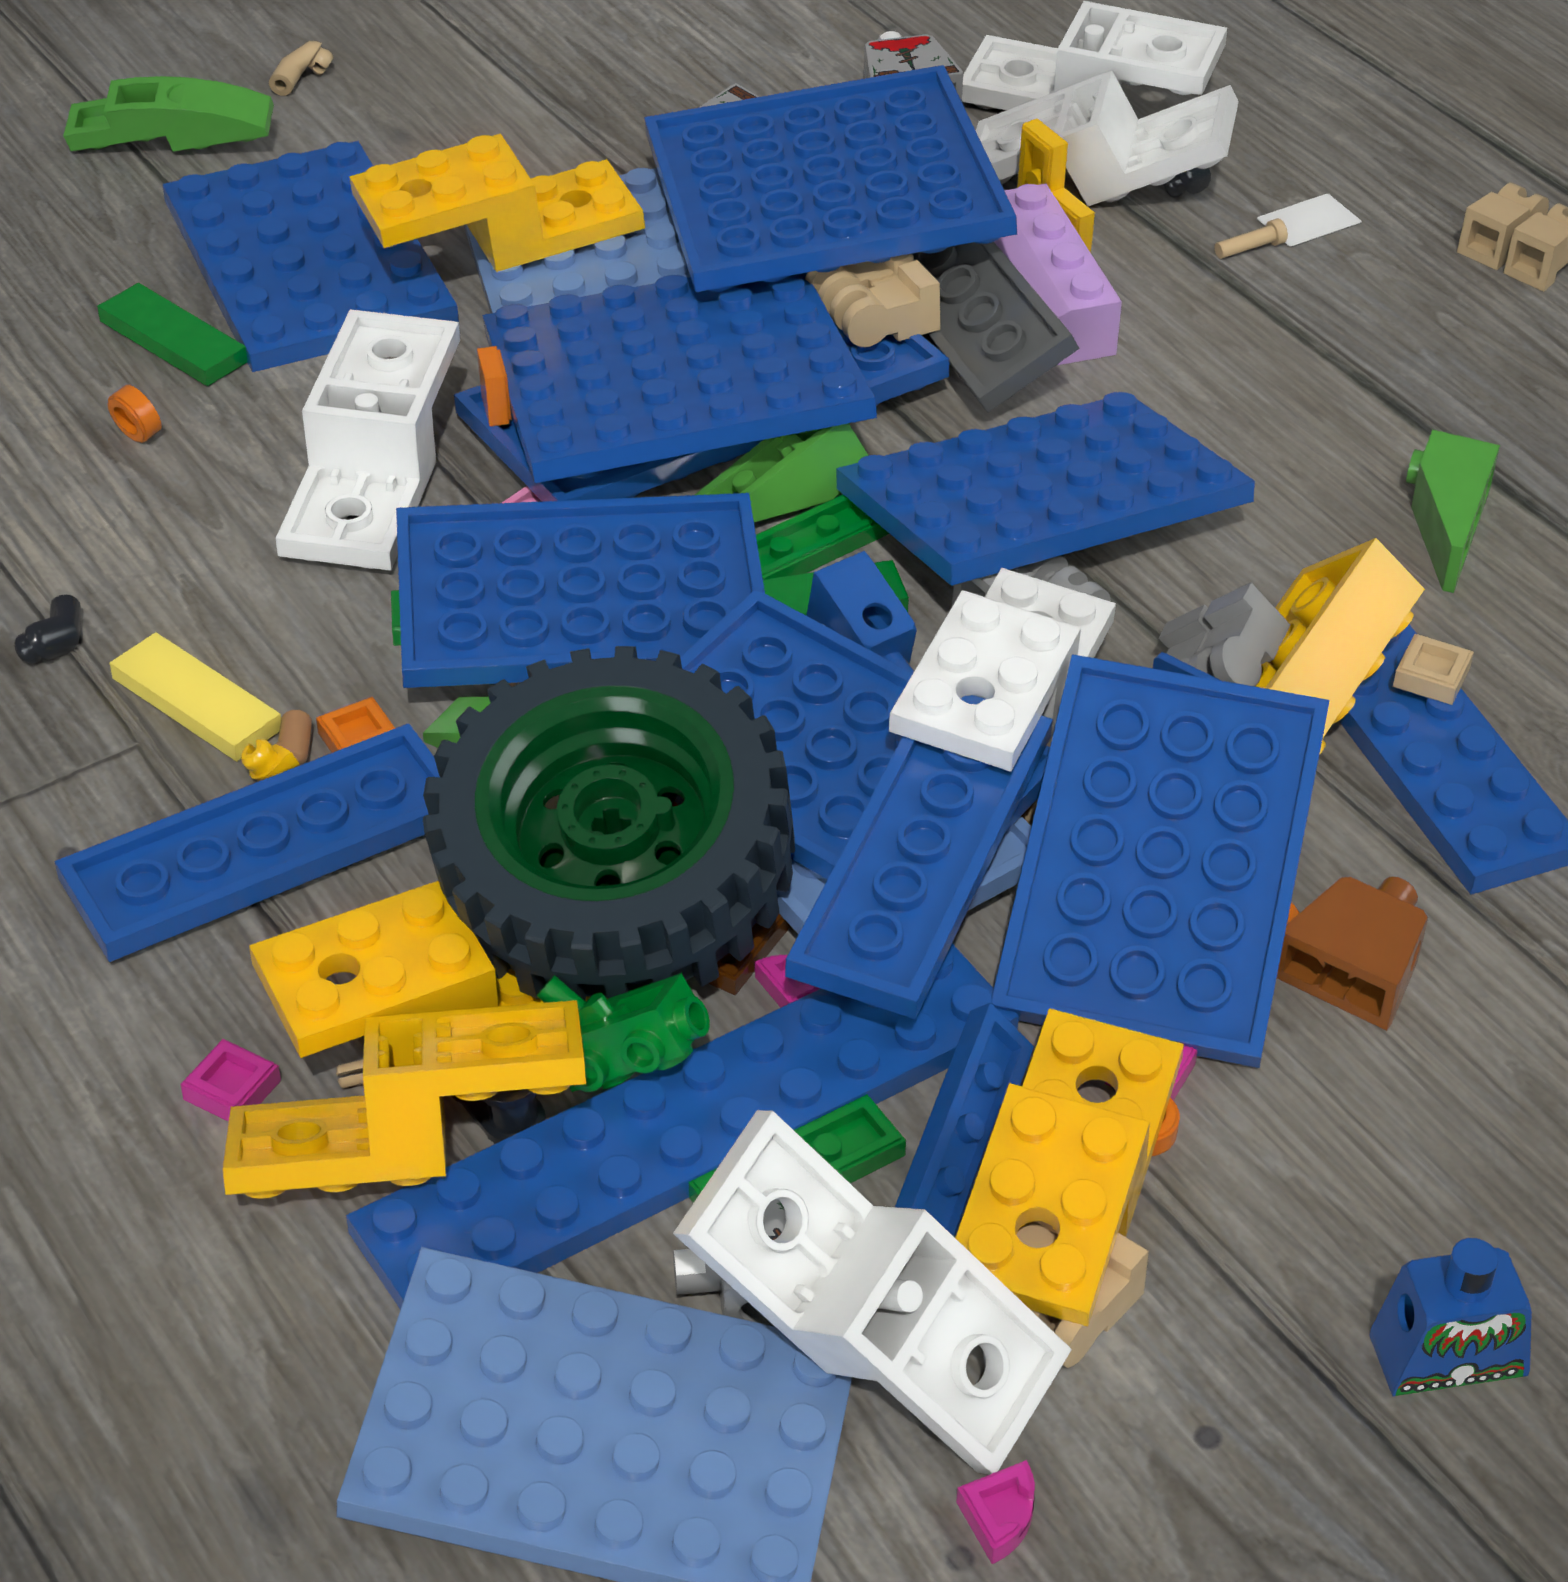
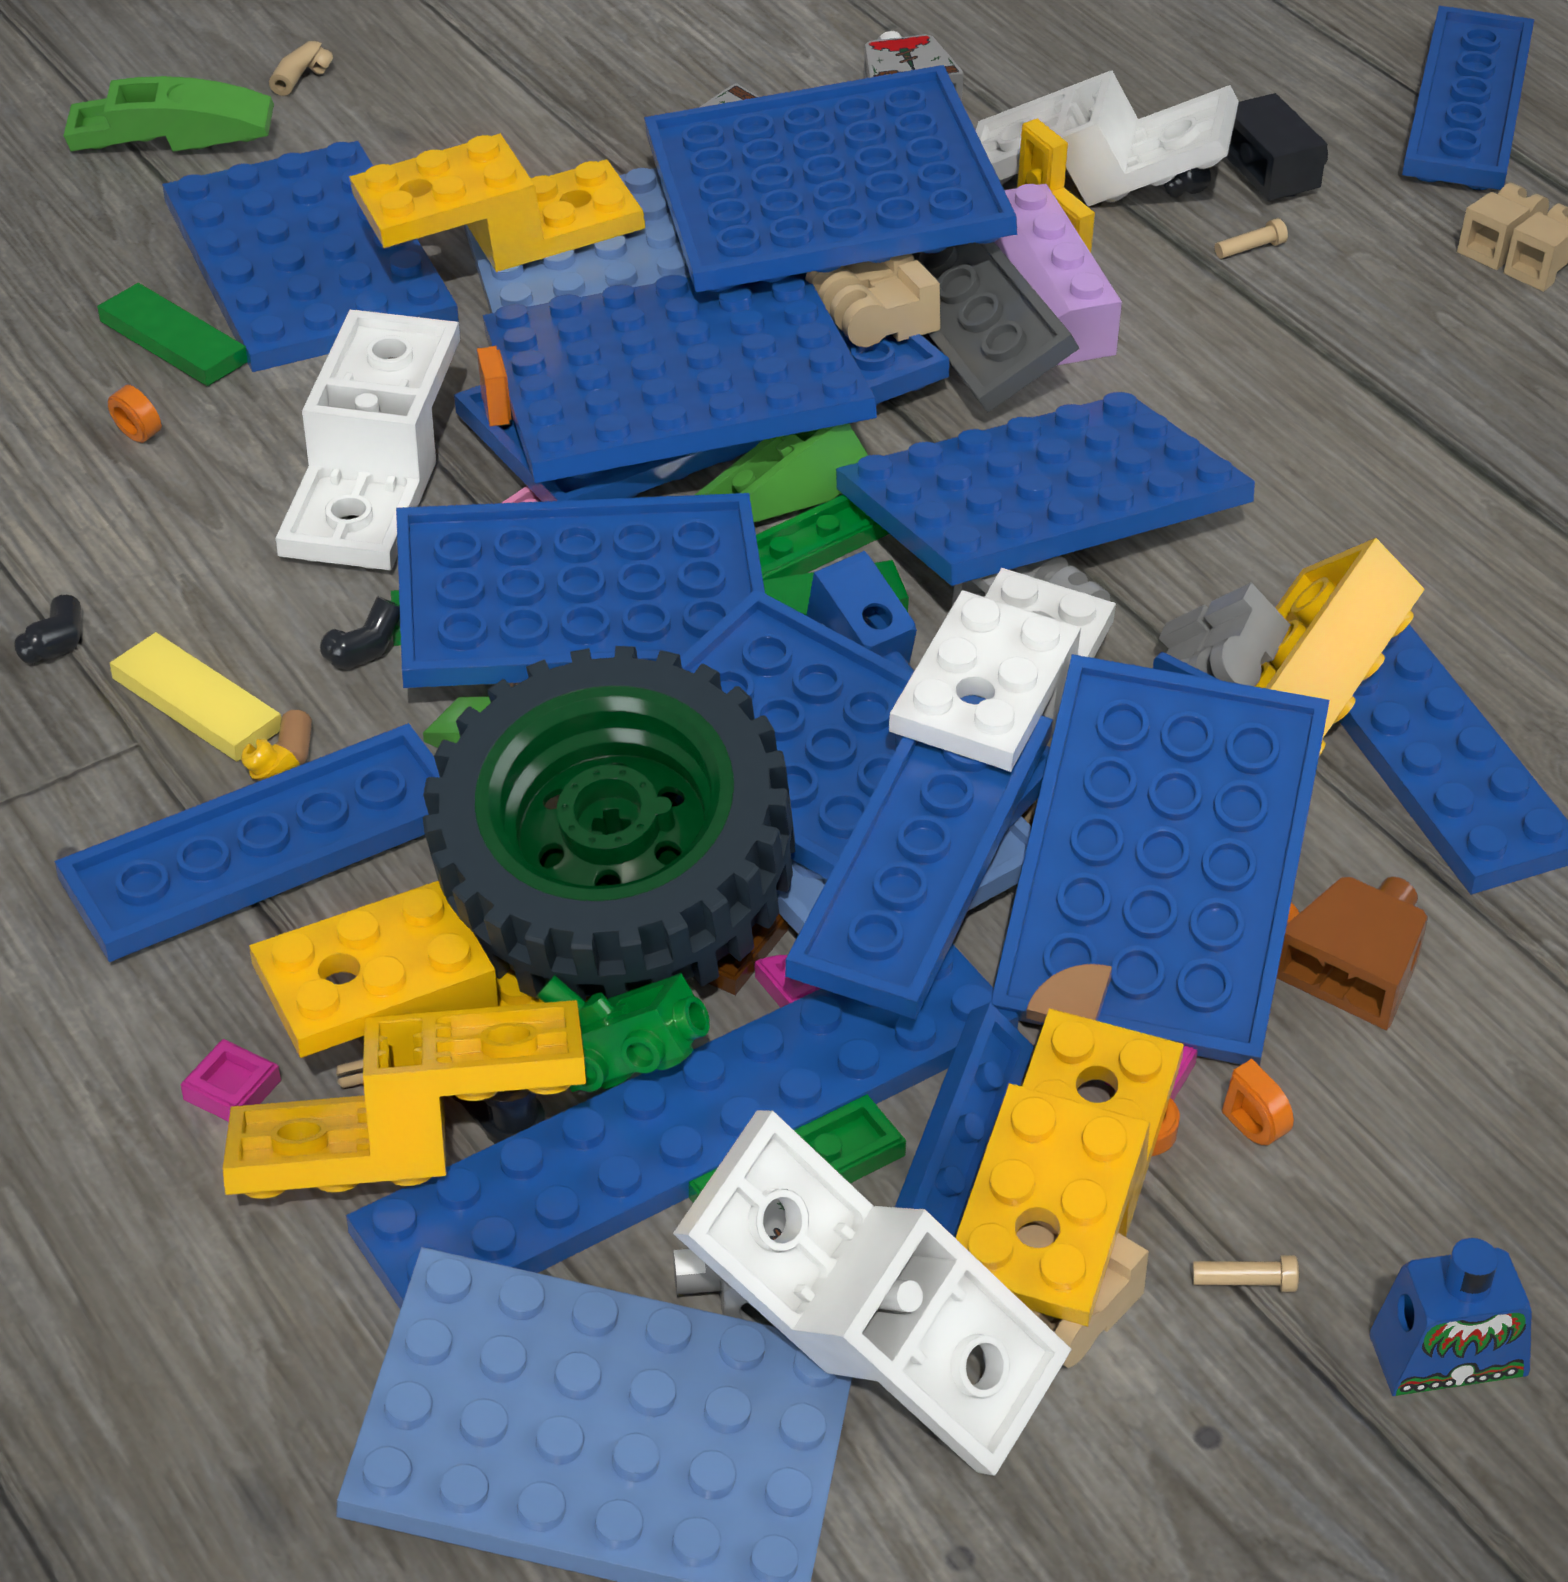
(352, 724): orange tile -> none
(365, 643): none -> black arm
(999, 1509): dark pink tile -> none
(1074, 991): none -> medium nougat tile
(1100, 39): white bracket -> none
(1249, 1273): none -> tan piece
(1257, 1105): none -> orange tile
(1276, 148): none -> black brick
(1312, 219): white sticker -> none
(1433, 669): tan tile -> none
(1449, 498): bright green slope -> none
(1469, 98): none -> blue plate

